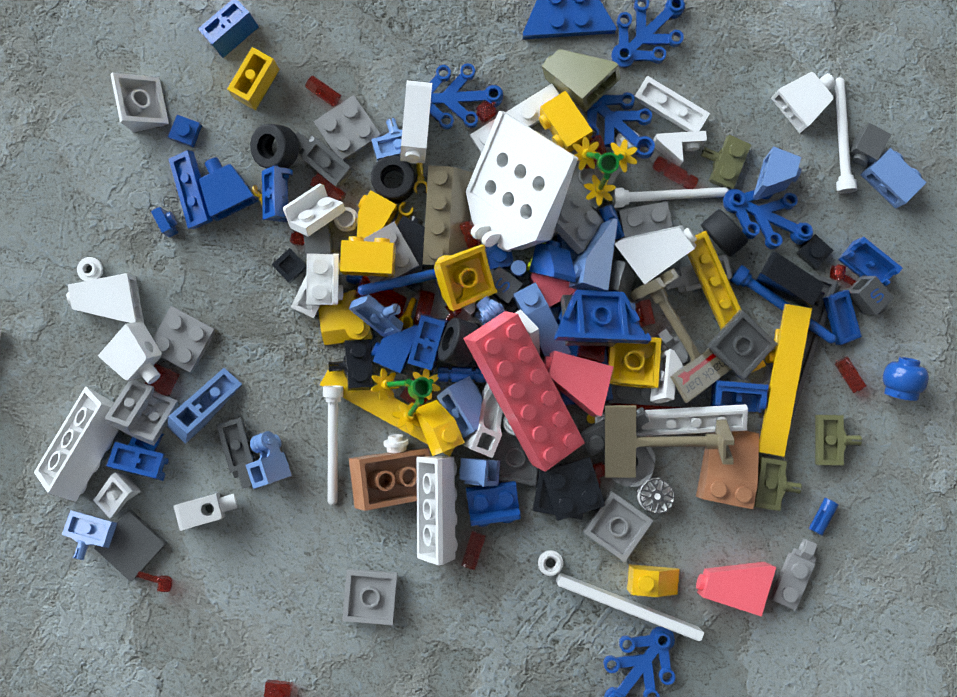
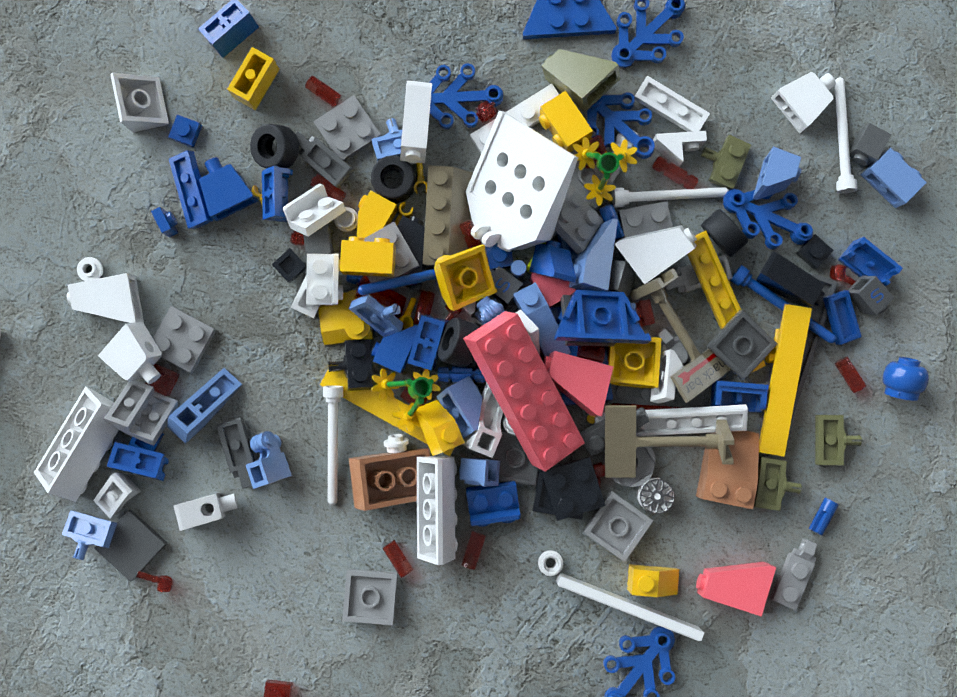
(397, 558): none -> clear red piece

